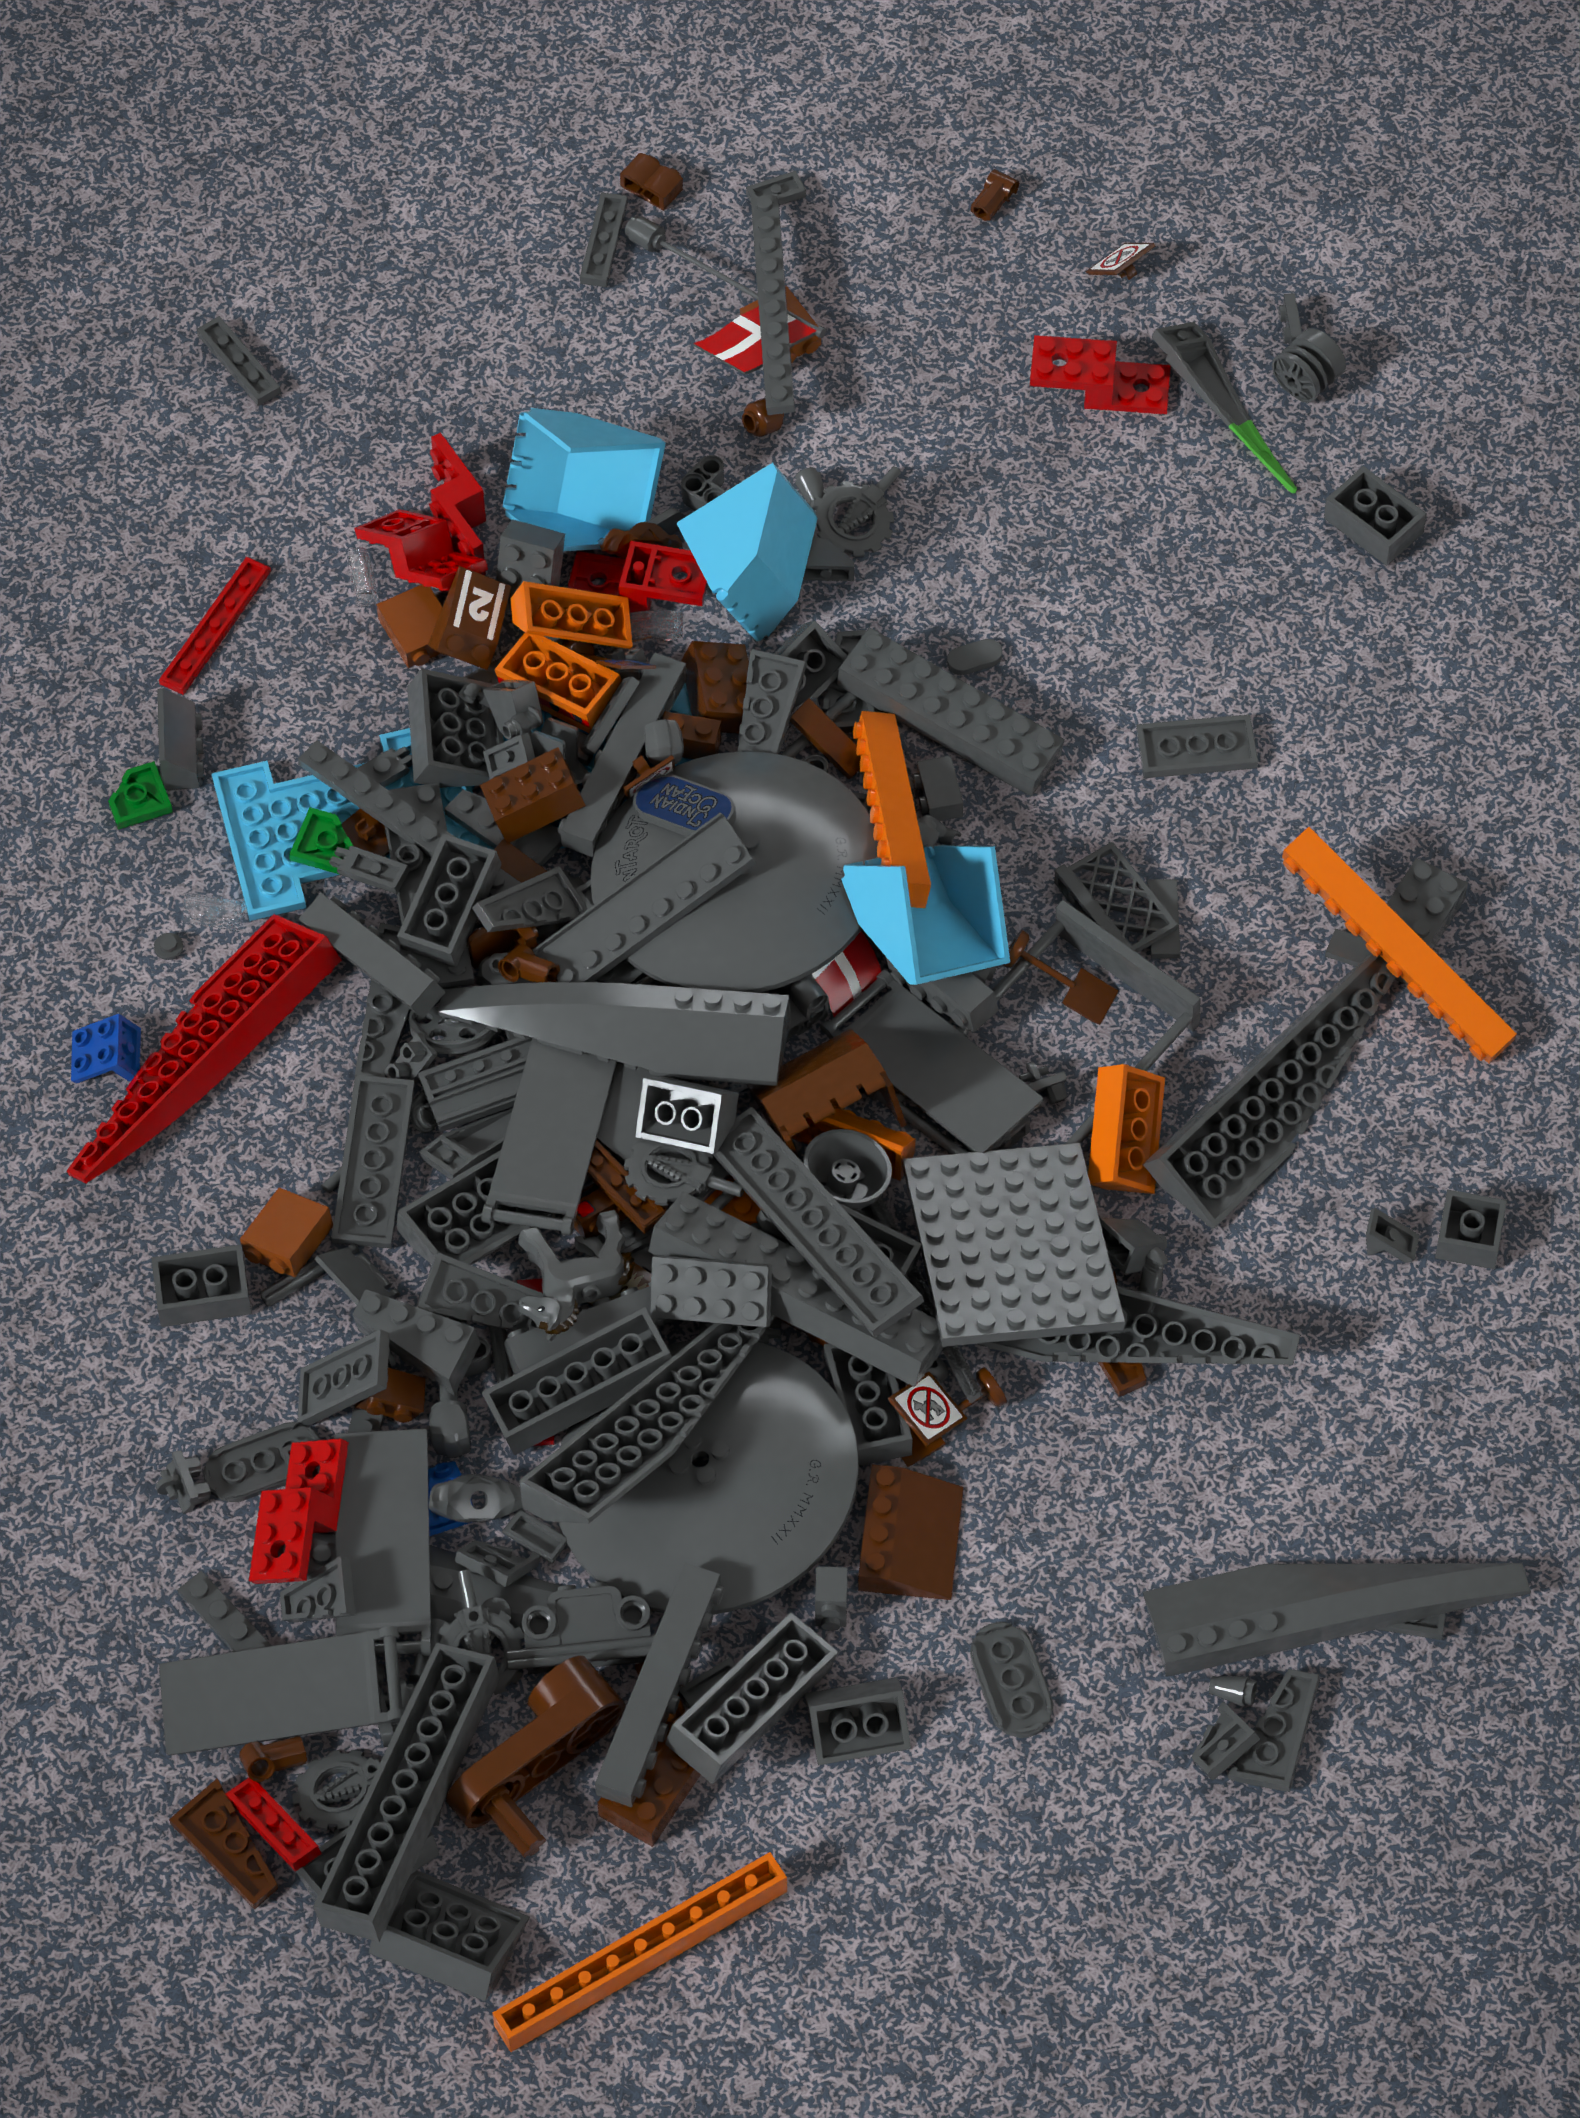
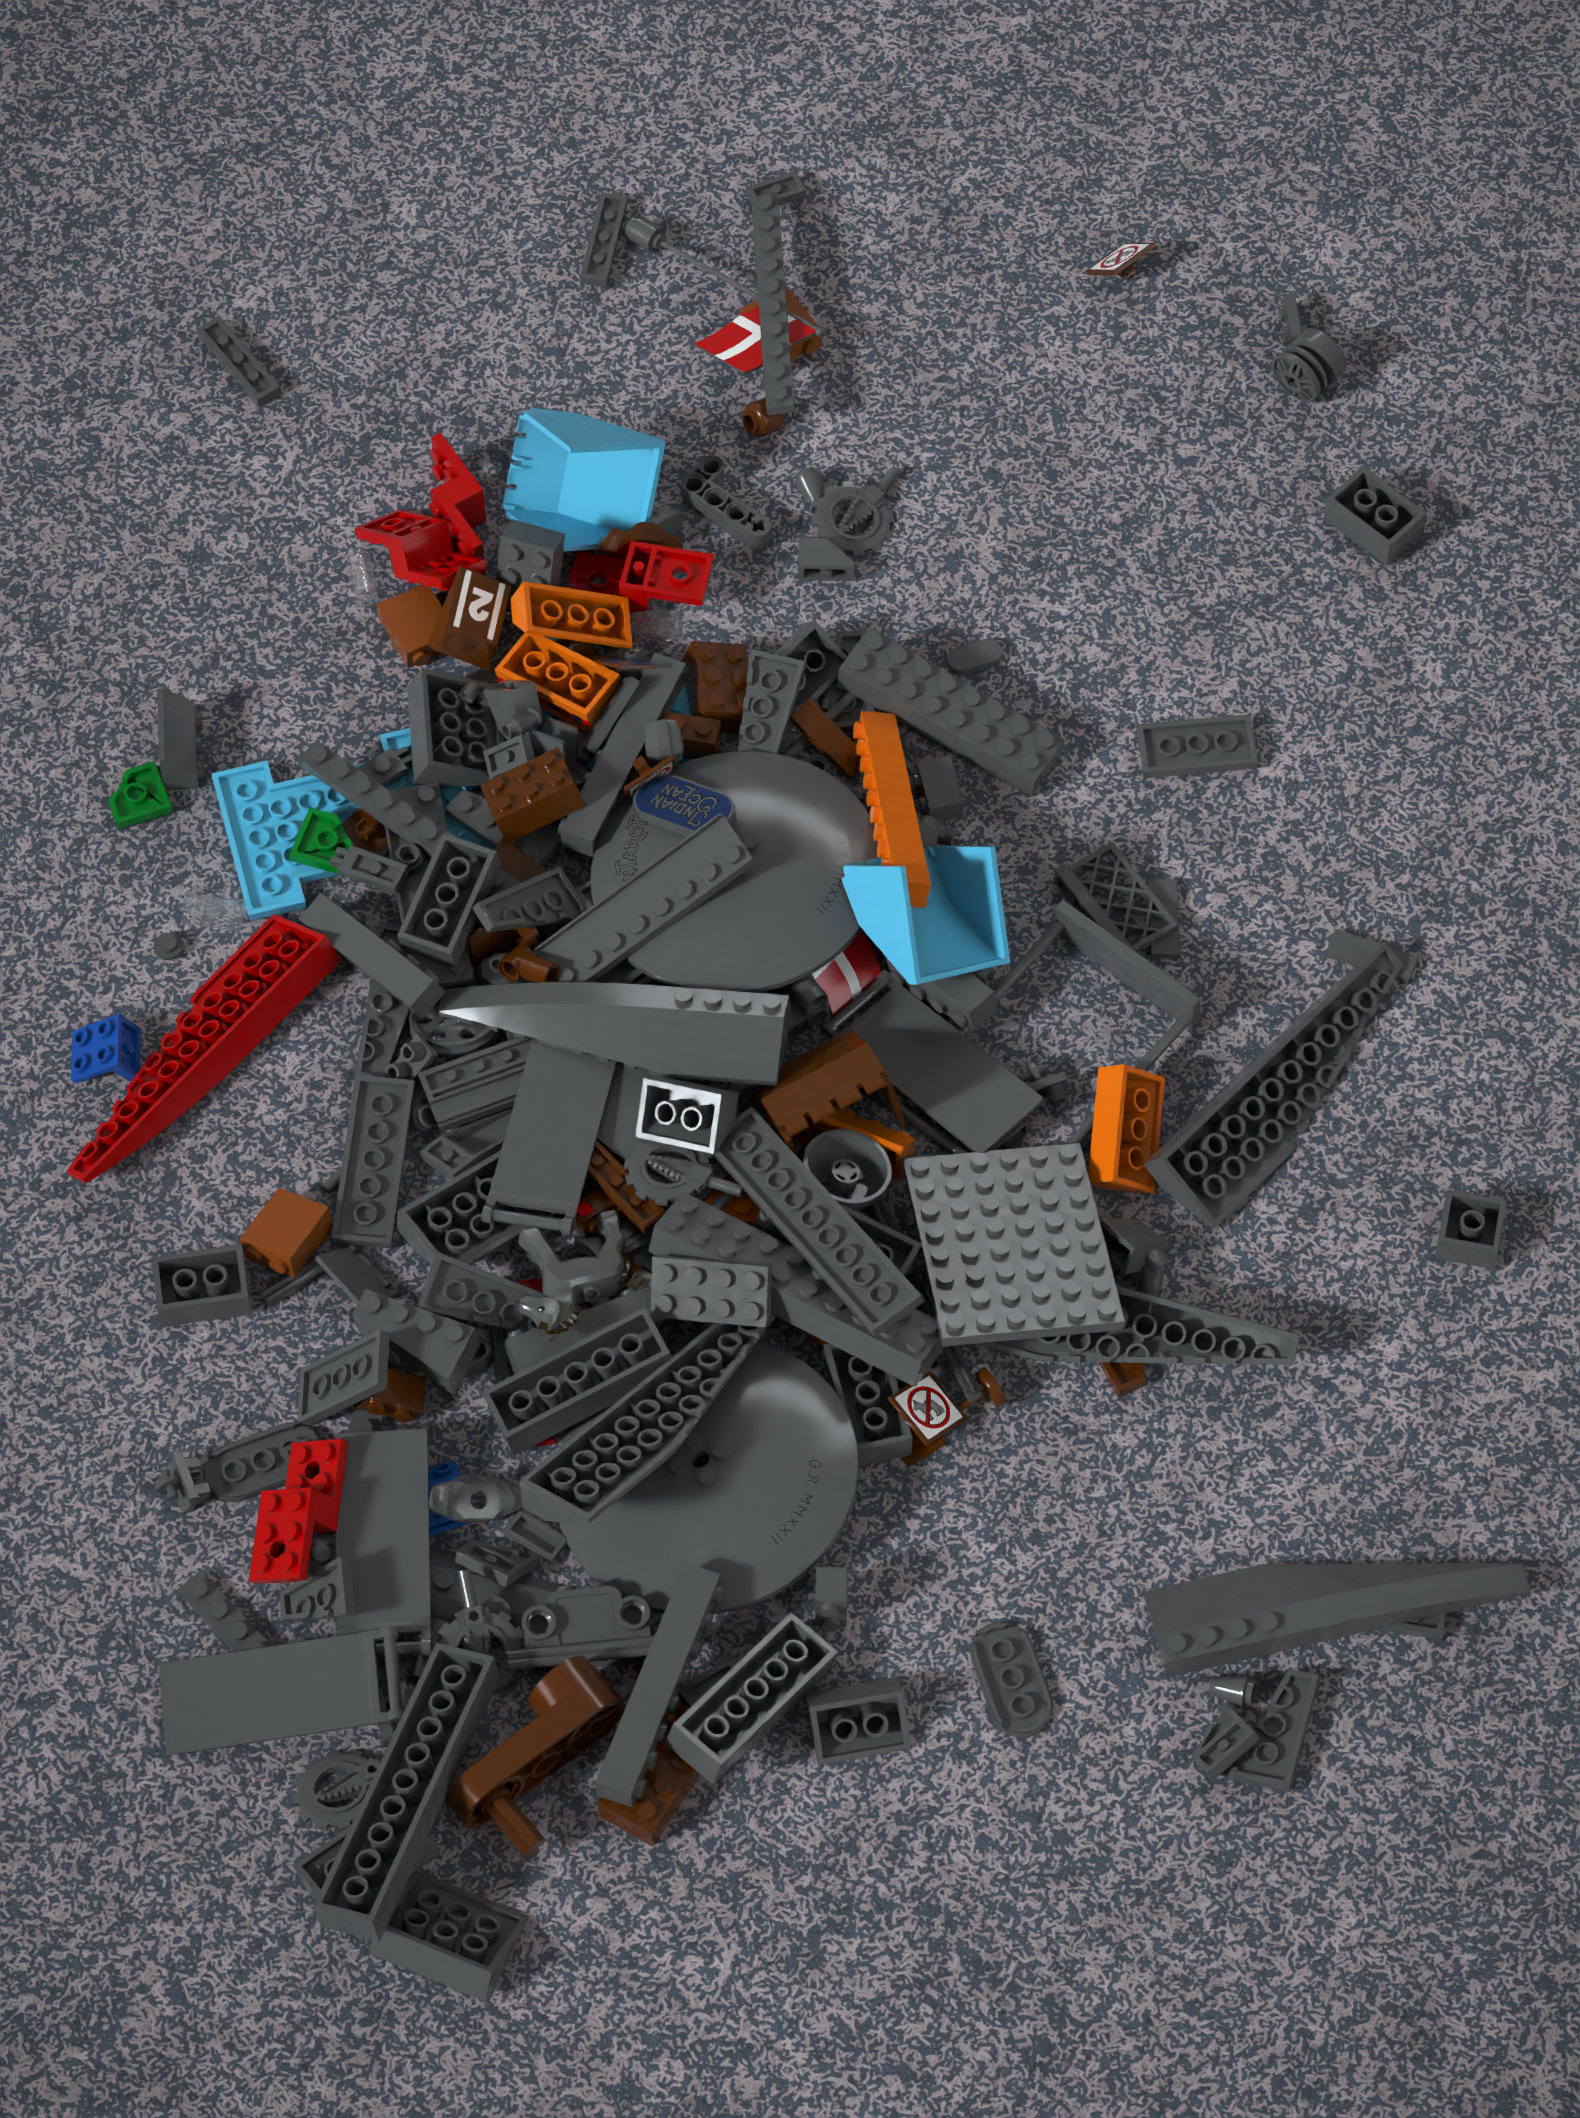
(214, 625): red tile -> none
(221, 1839): reddish brown wing -> none
(272, 1757): reddish brown piece -> none
(273, 1824): red plate -> none
(449, 1426): dark grey piece -> none
(640, 1952): orange brick -> none
(651, 181): reddish brown brick -> none
(754, 548): medium azure windscreen -> none
(909, 1534): reddish brown slope -> none
(996, 191): reddish brown piece -> none
(1086, 994): reddish brown piece -> none
(1094, 368): red bracket -> none
(1198, 364): dark grey plate -> none
(1391, 1236): dark grey slope -> none
(1398, 945): orange brick -> none
(1428, 900): dark grey brick -> none

